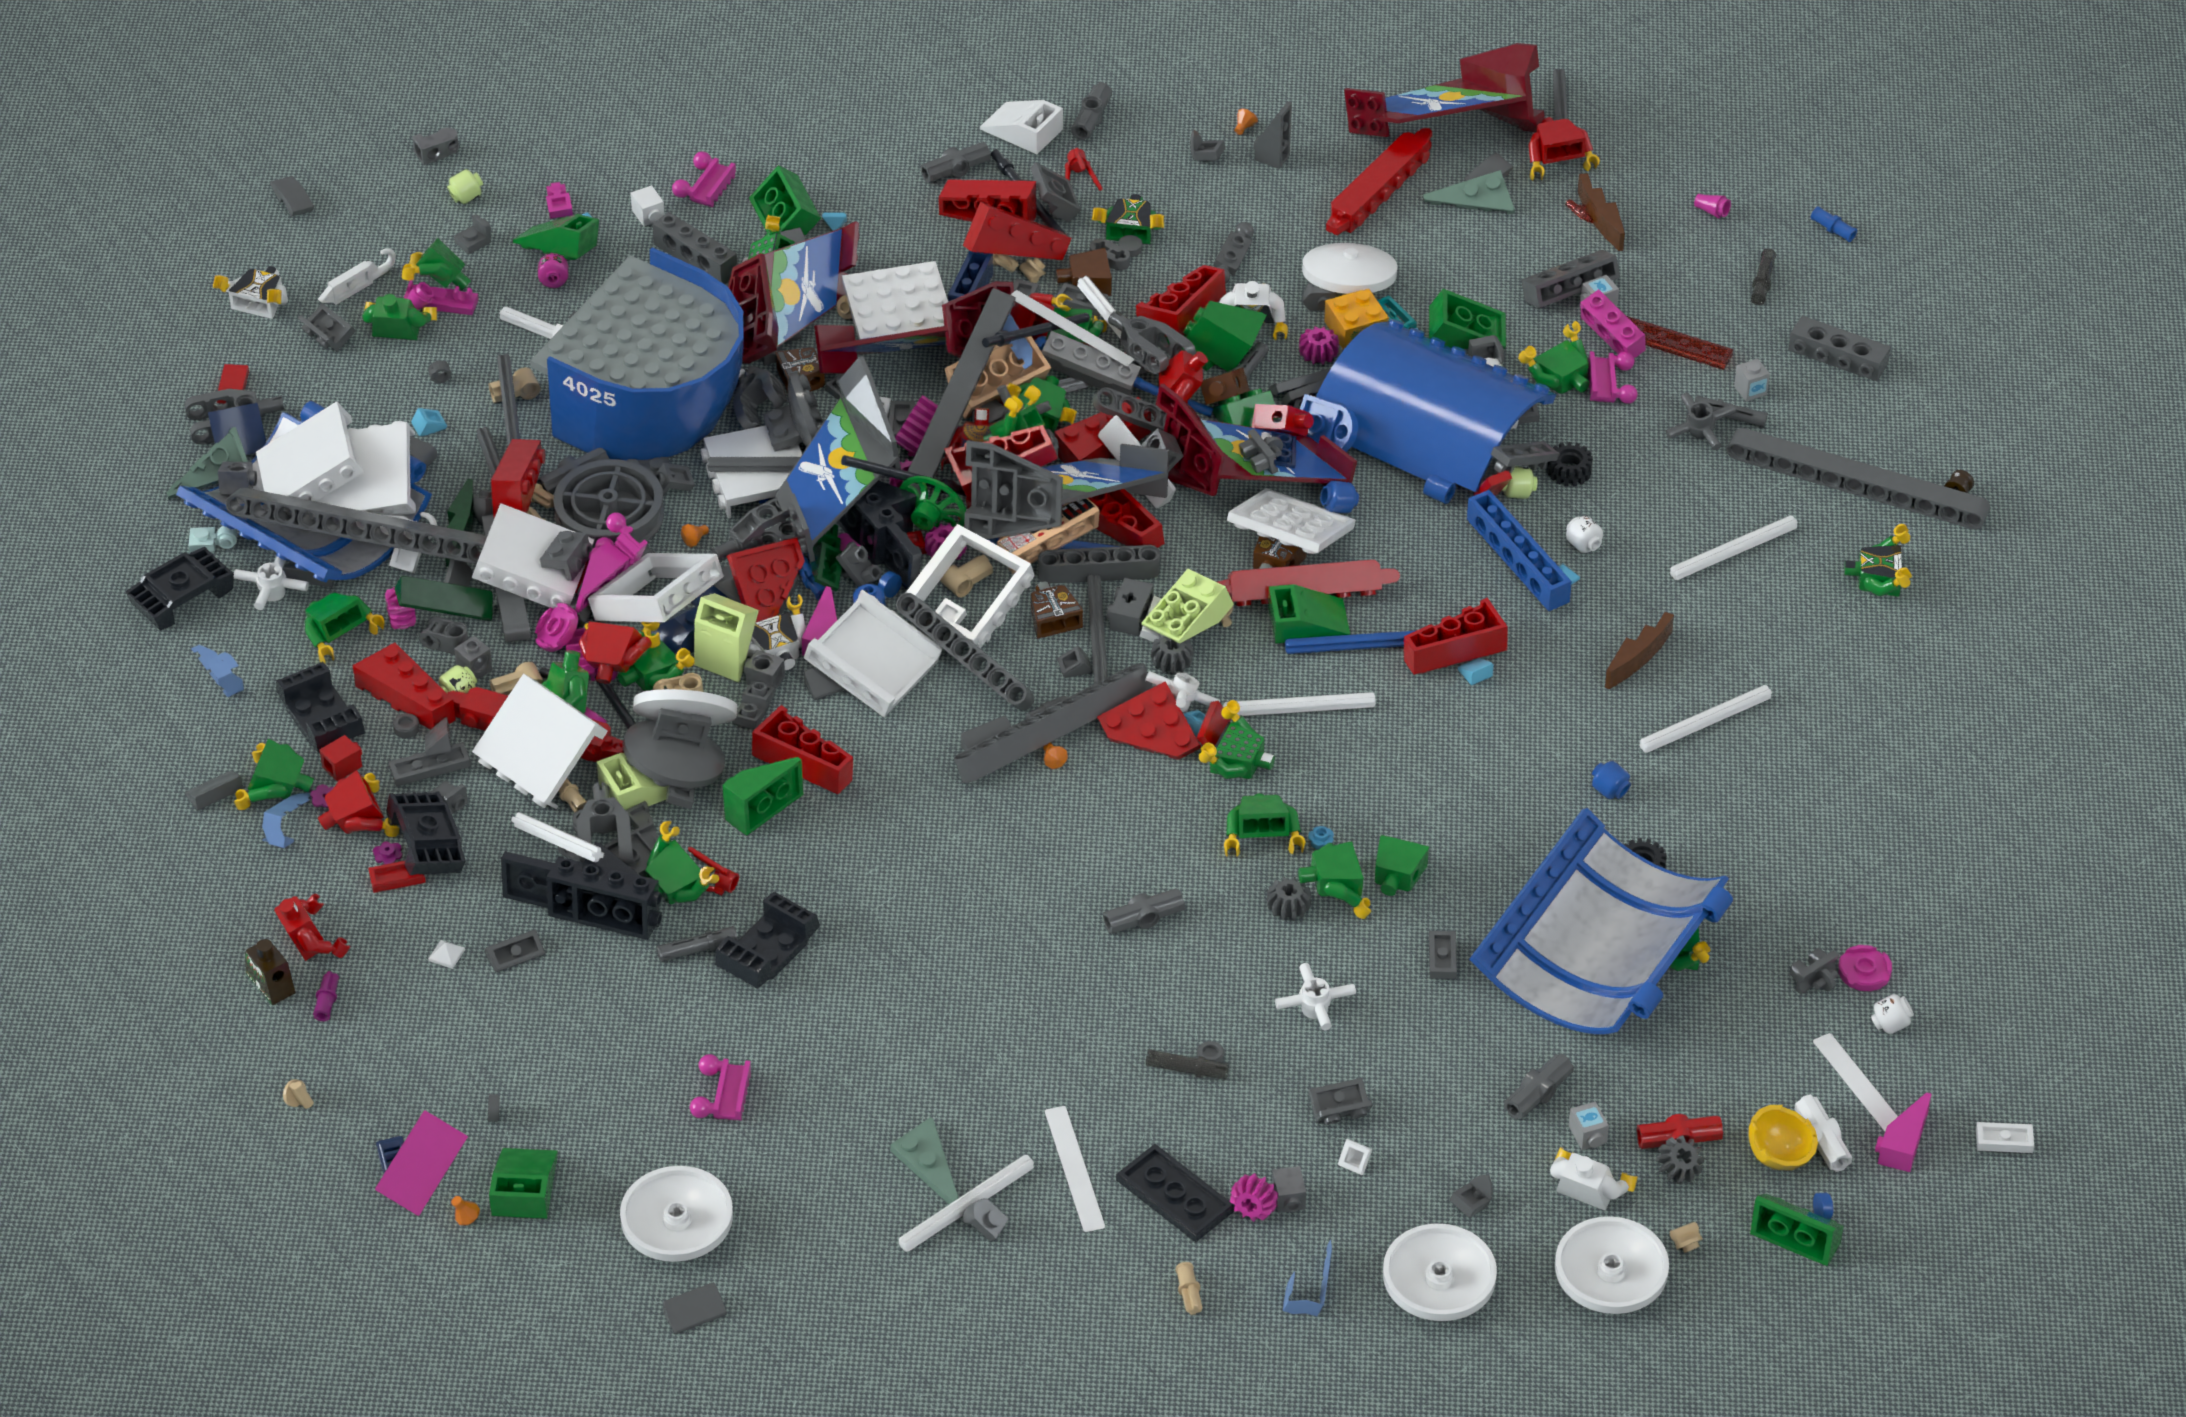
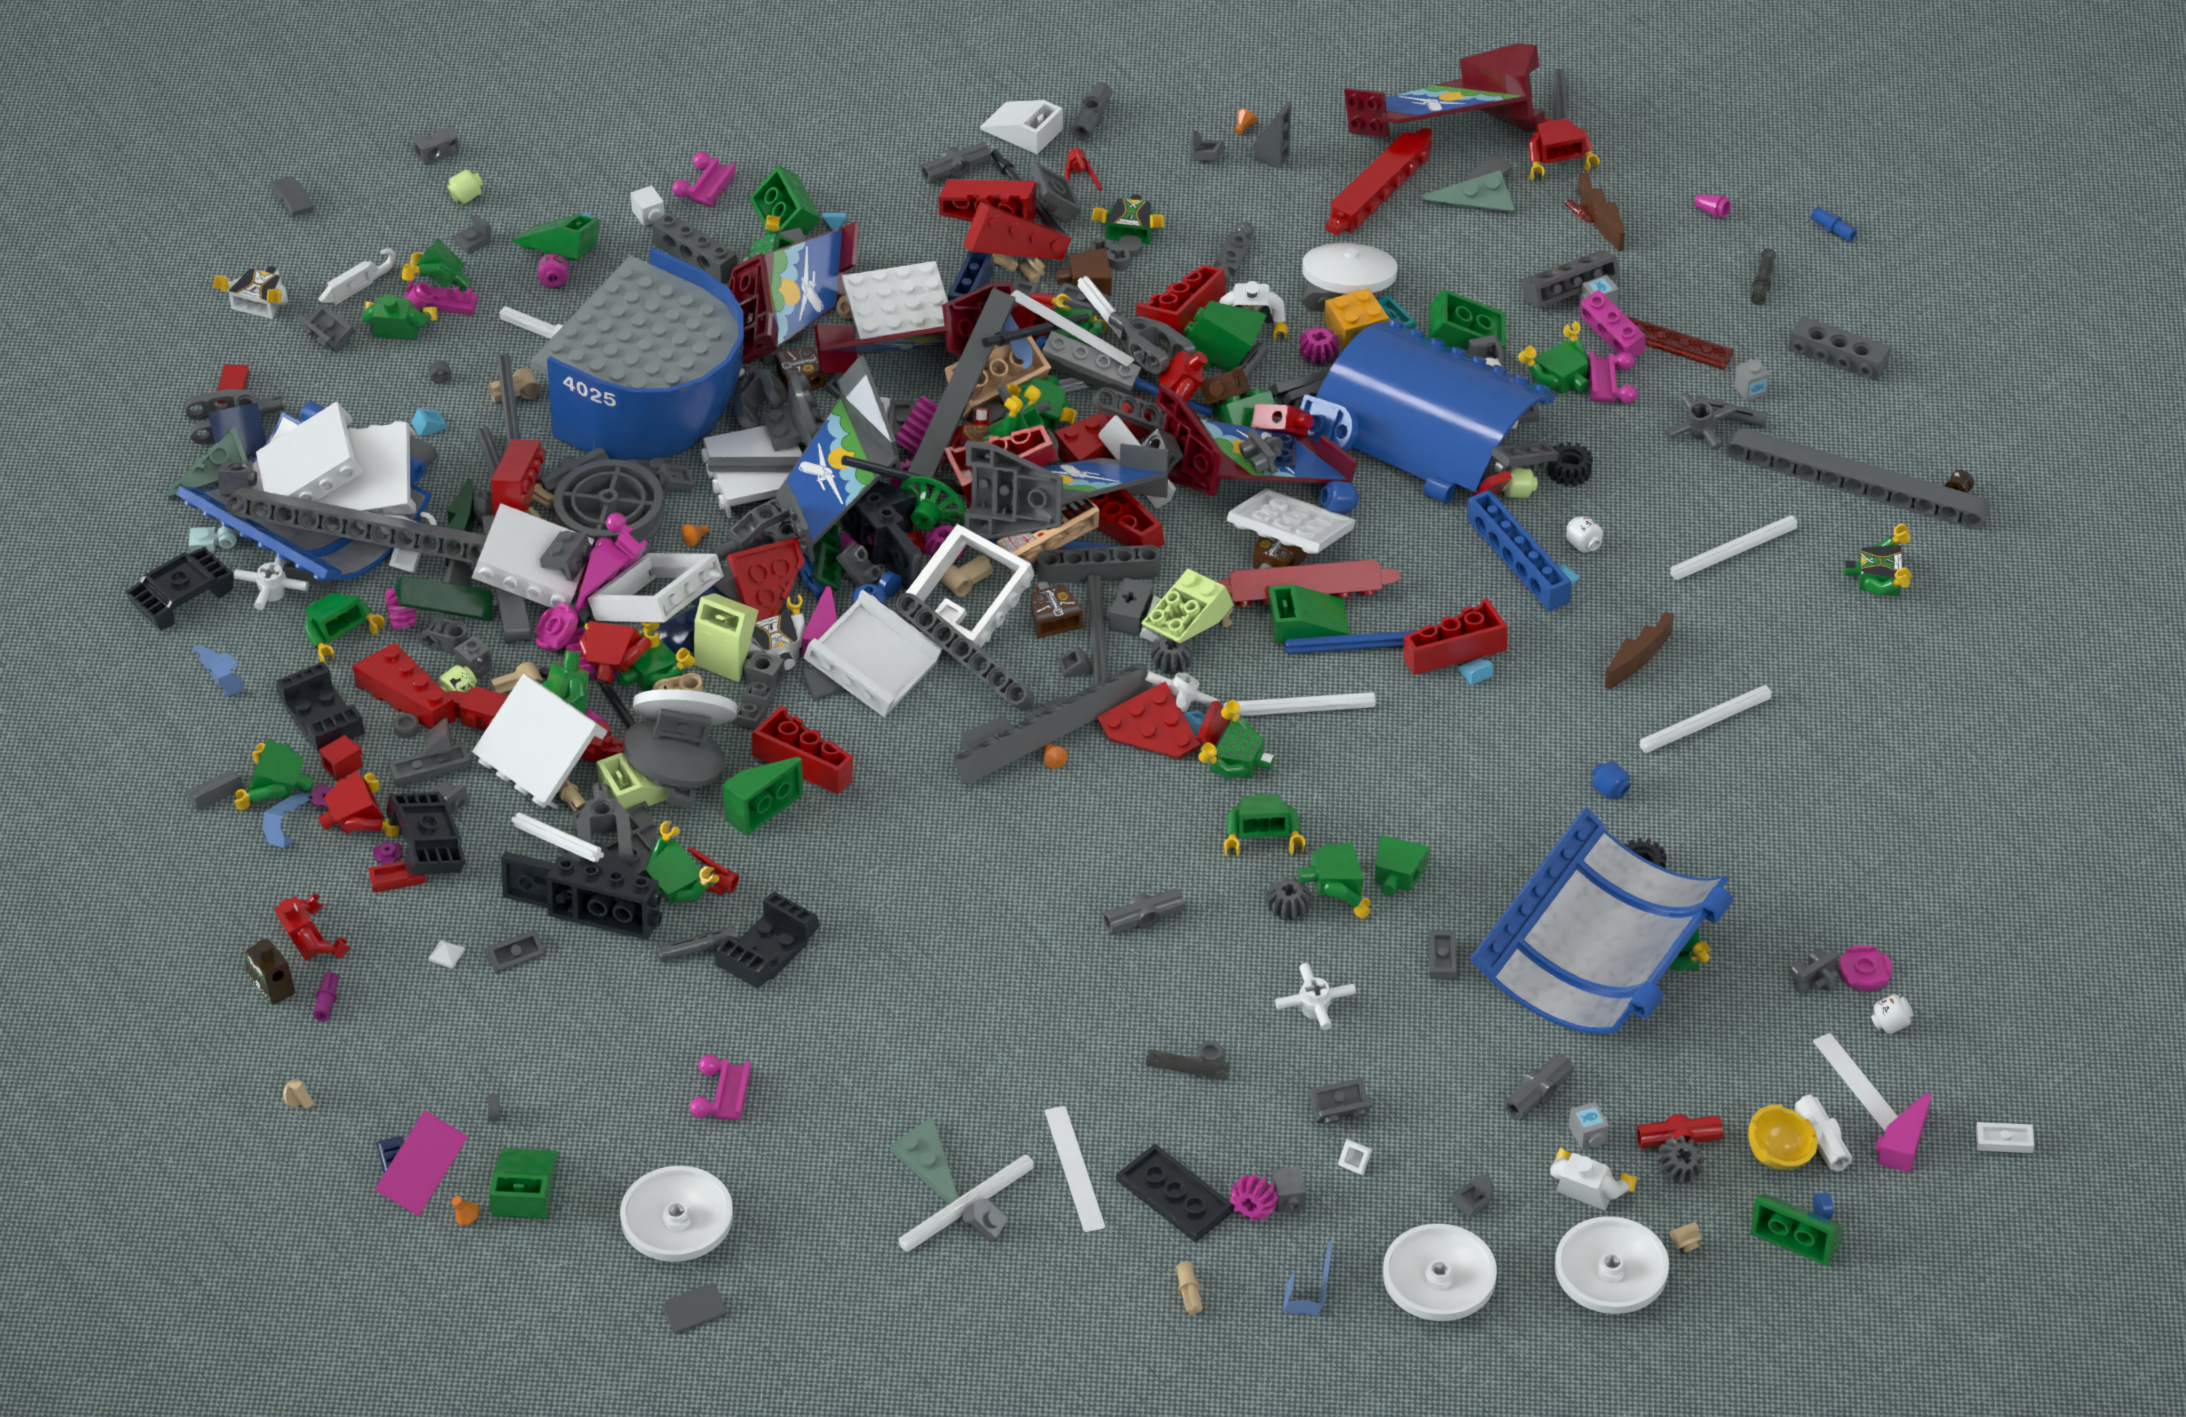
(558, 201): dark pink plate -> none
(1320, 836): dark azure plate -> none

